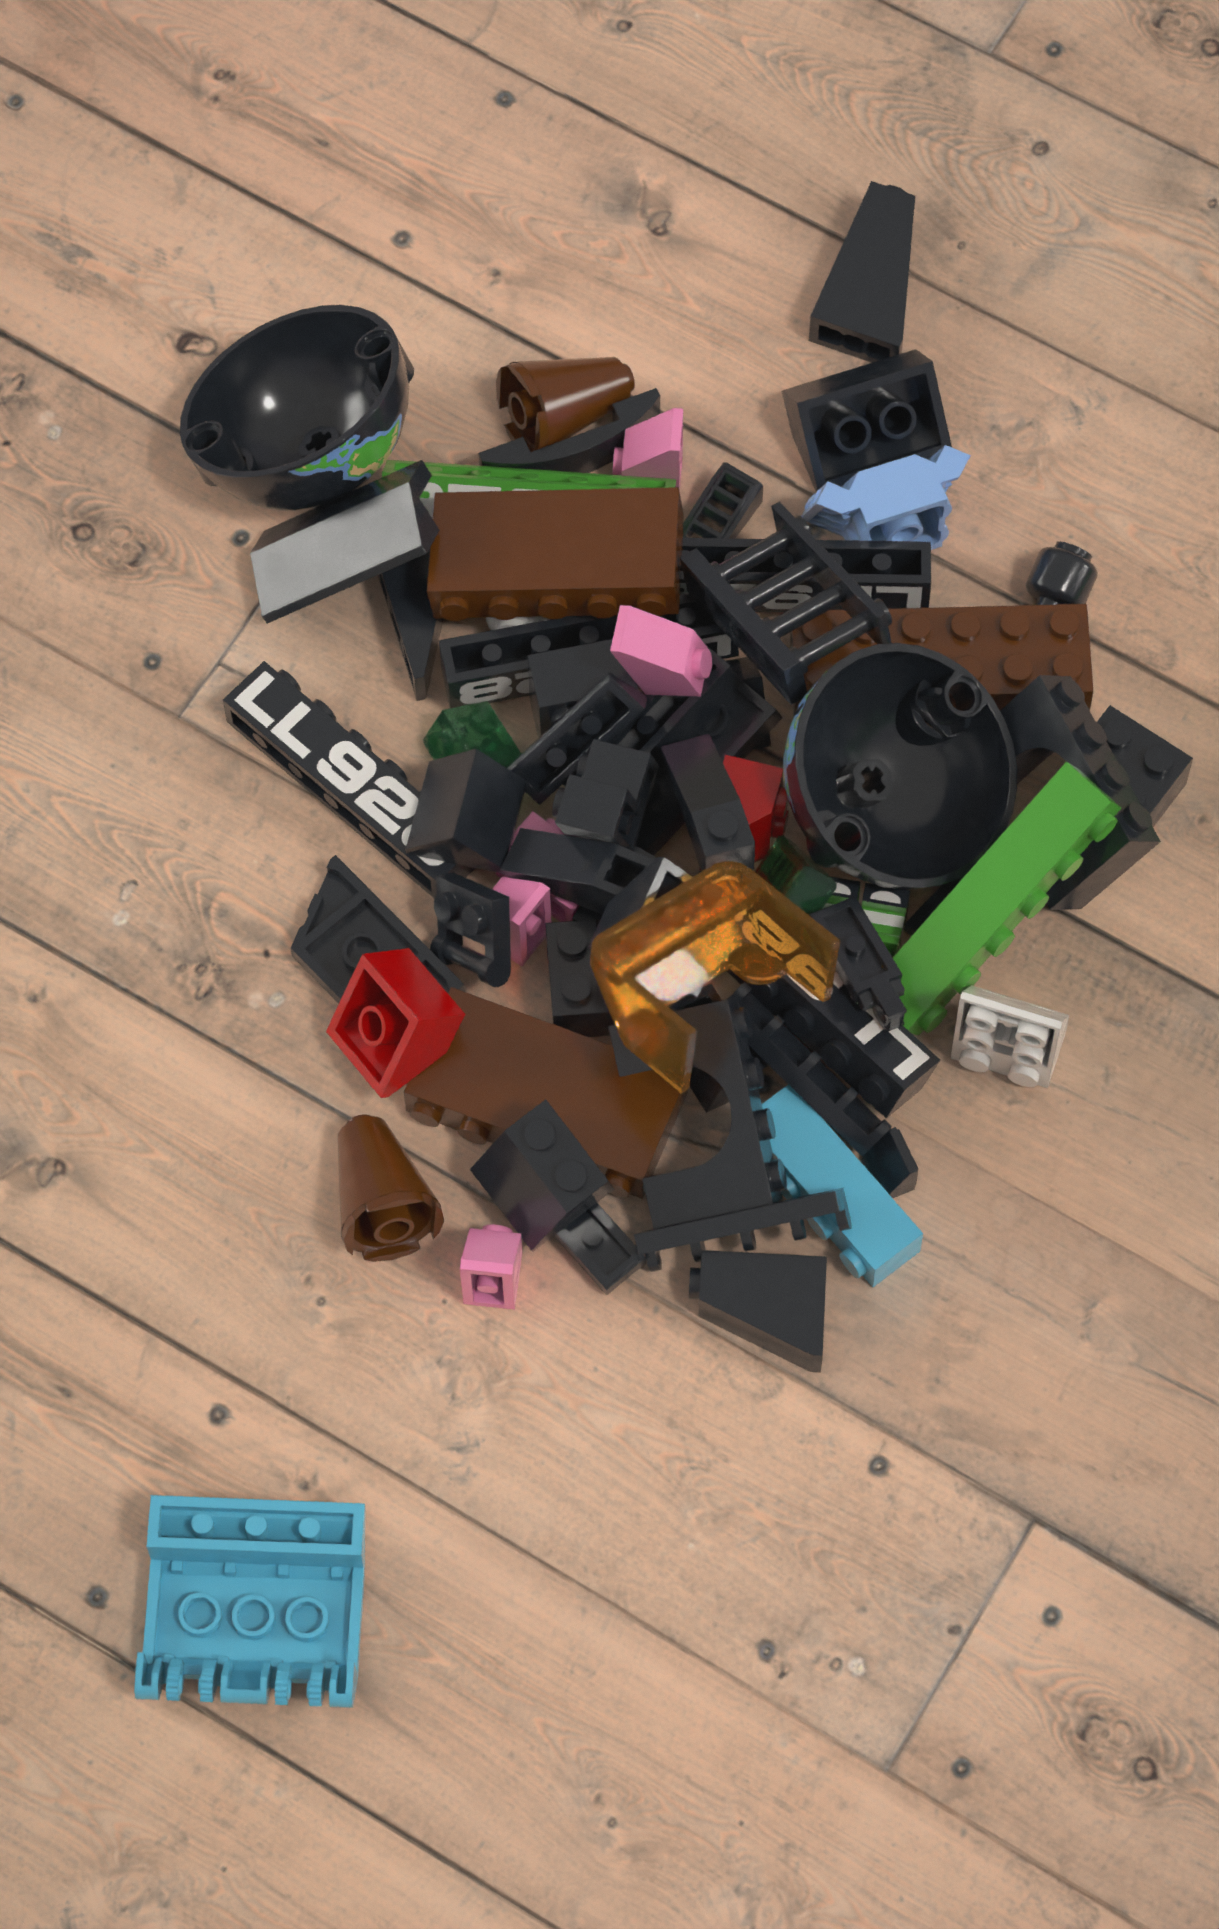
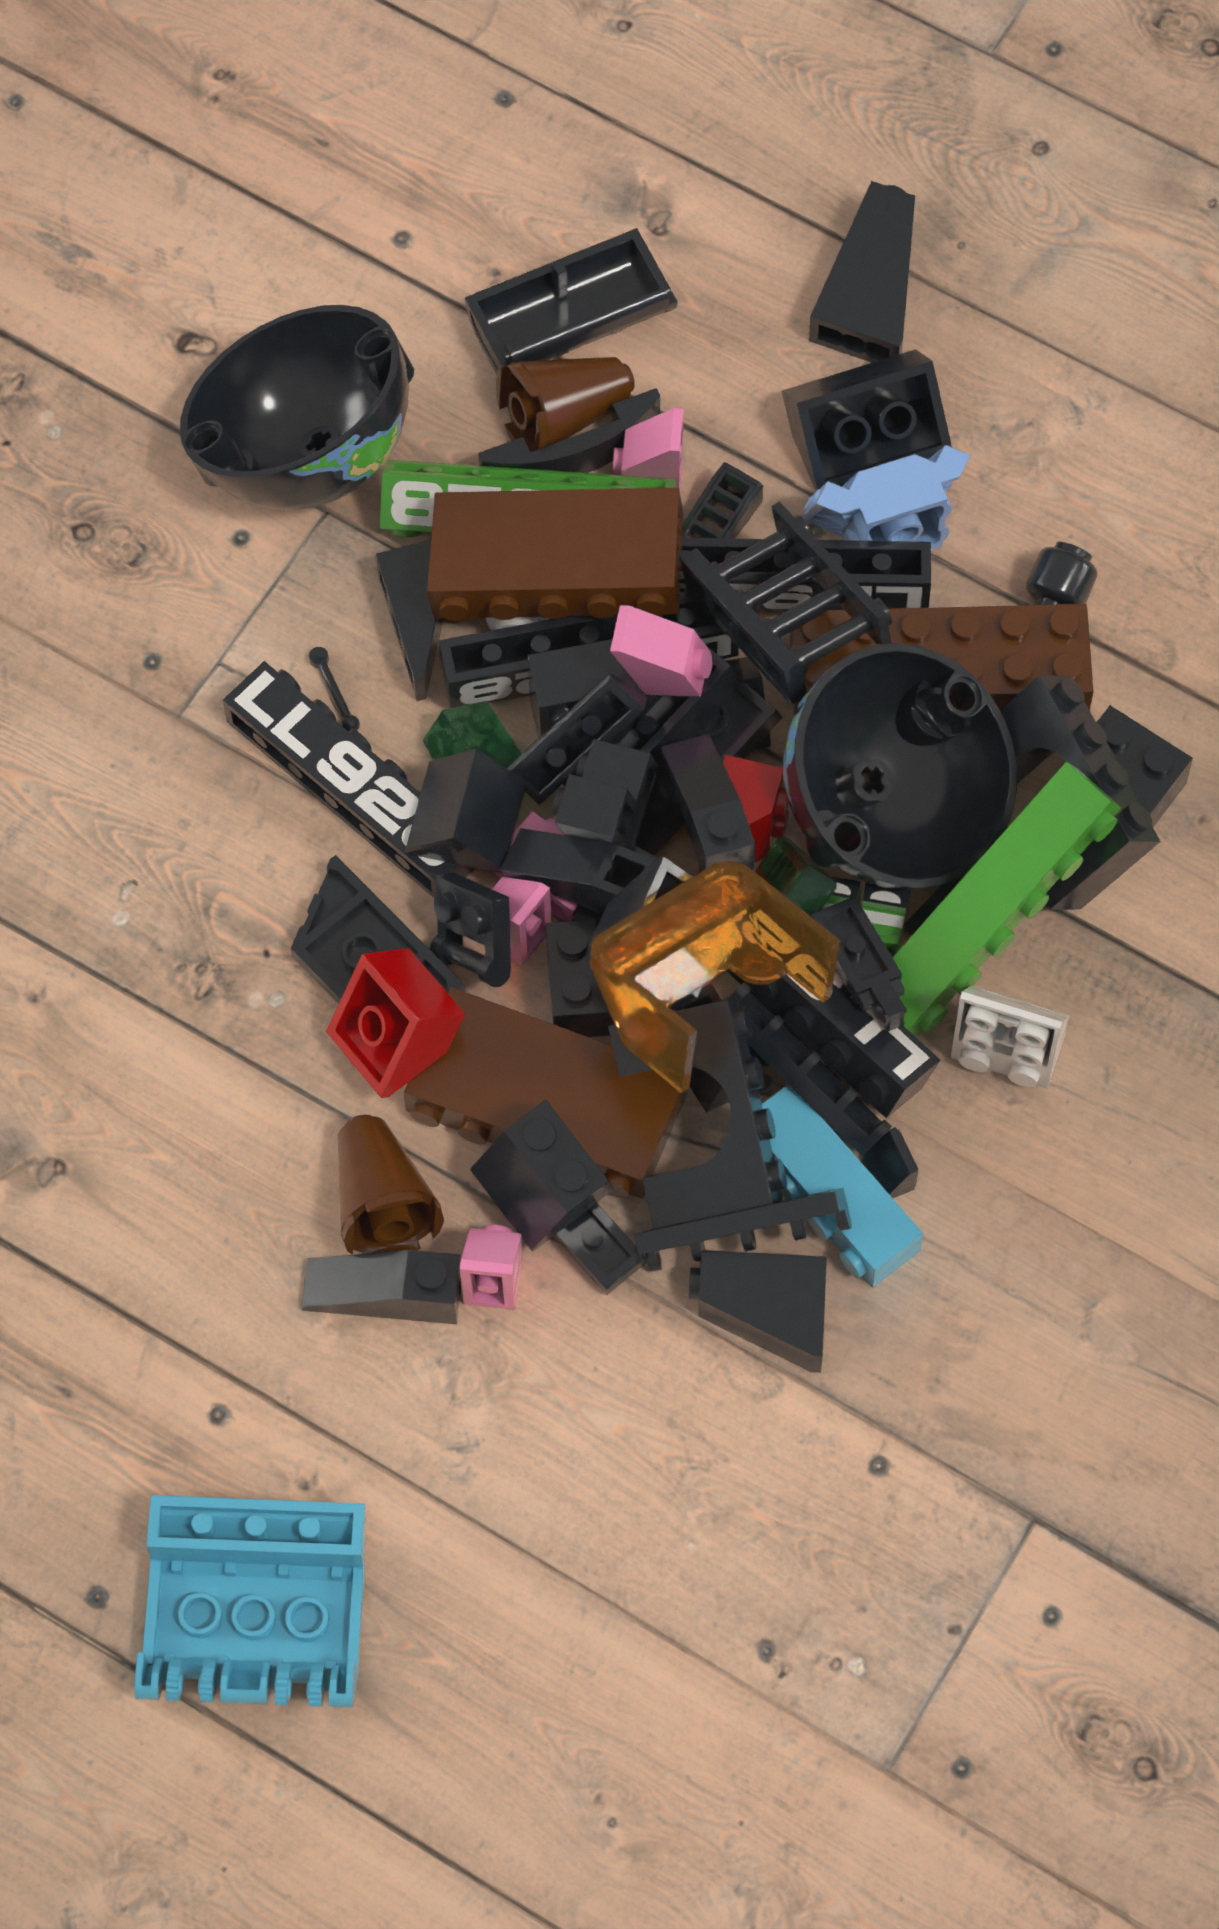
(319, 659): none -> black hinge
(343, 542): slope -> none
(386, 1285): none -> slope
(570, 302): none -> black container

